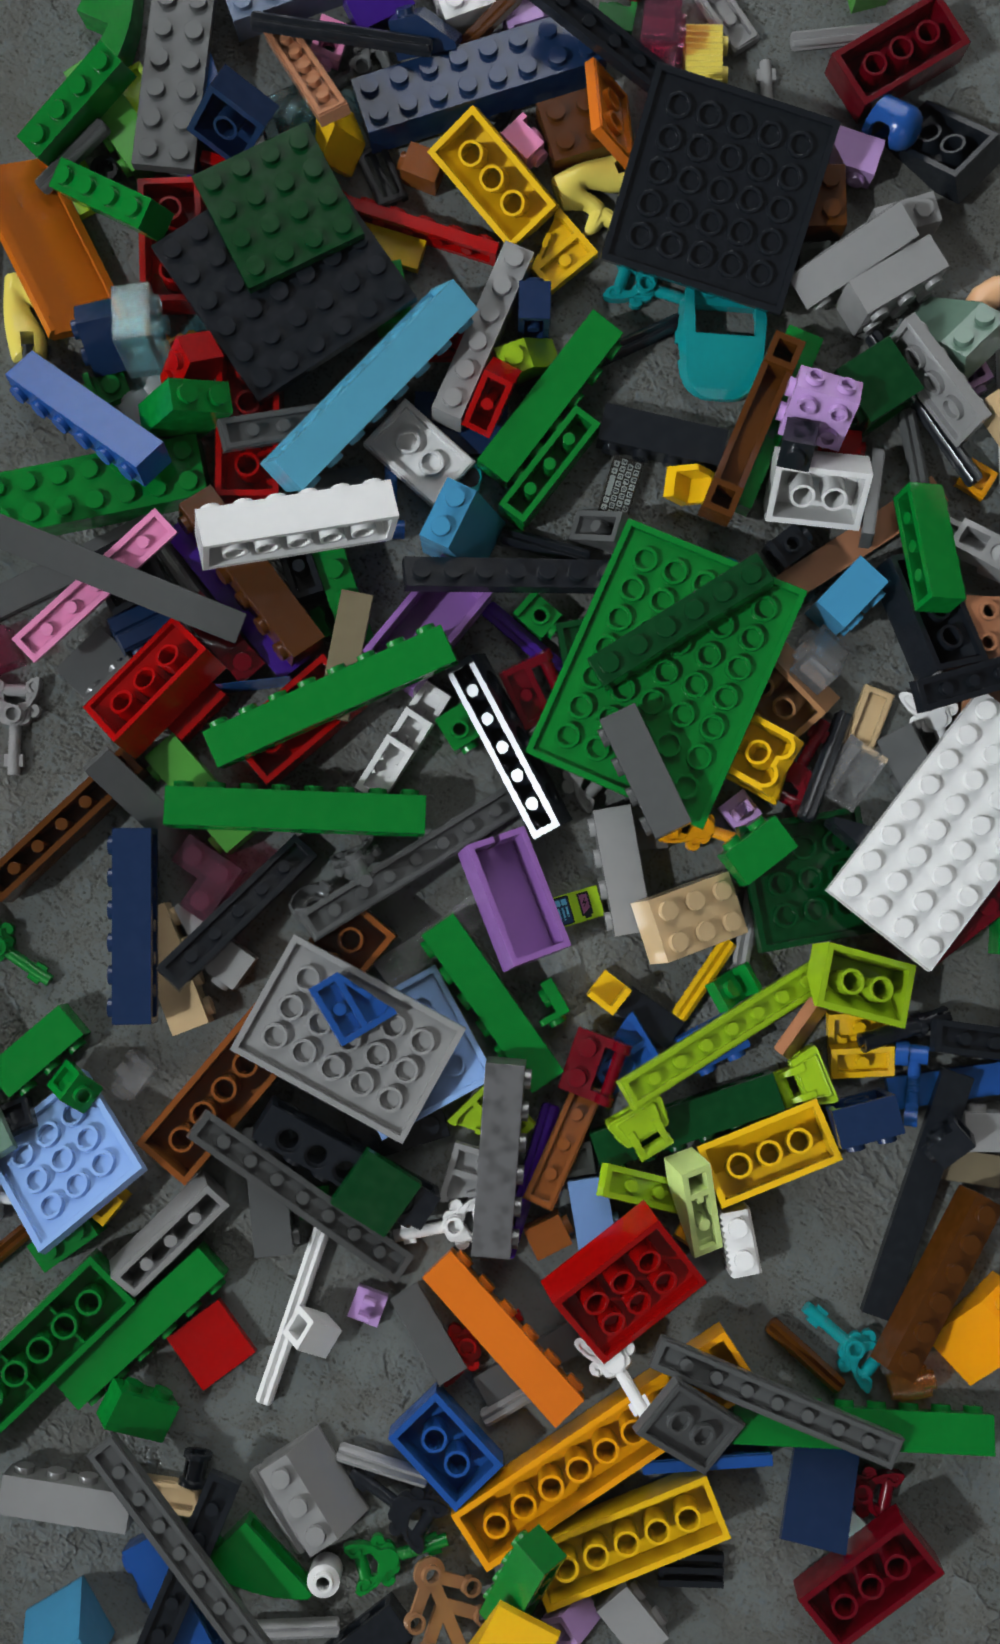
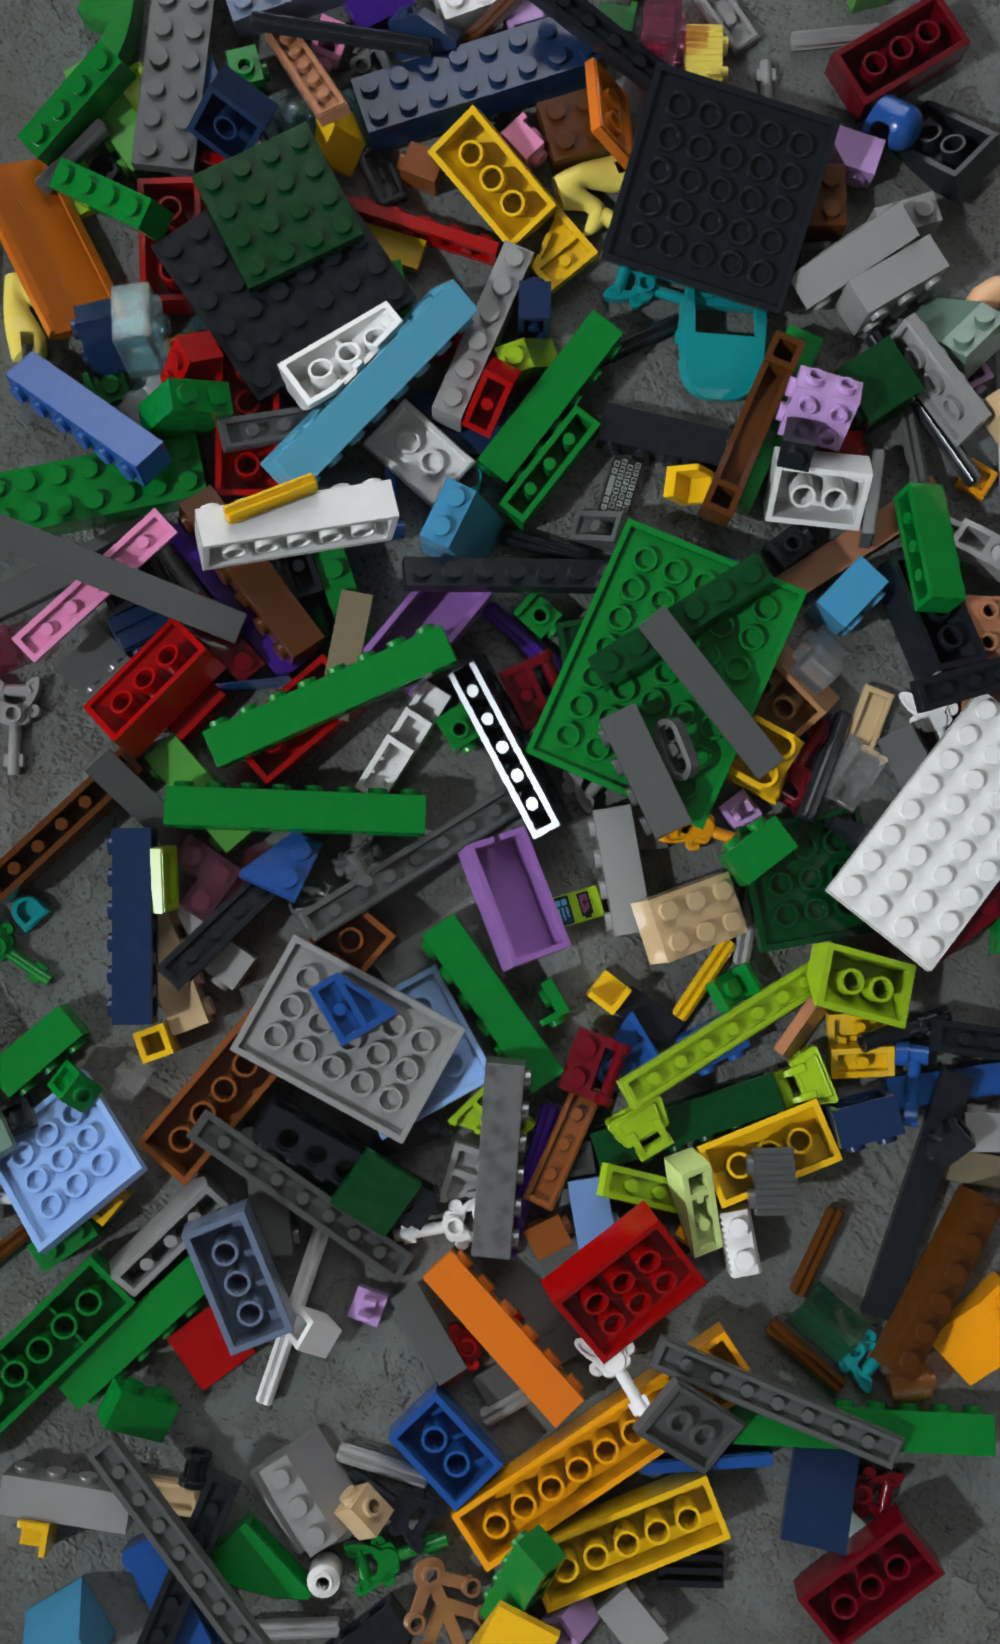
(29, 912): none -> teal tile
(37, 1534): none -> yellow panel
(156, 1042): none -> yellow brick
(164, 879): none -> lime tile
(239, 1277): none -> sand blue brick
(247, 64): none -> green brick
(270, 498): none -> yellow axle
(284, 866): none -> blue wing
(335, 359): none -> white wedge
(363, 1511): none -> tan brick
(676, 748): none -> dark grey plate
(710, 692): none -> dark grey tile
(772, 1181): none -> dark grey brick
(816, 1251): none -> reddish brown axle
(829, 1322): none -> clear green panel

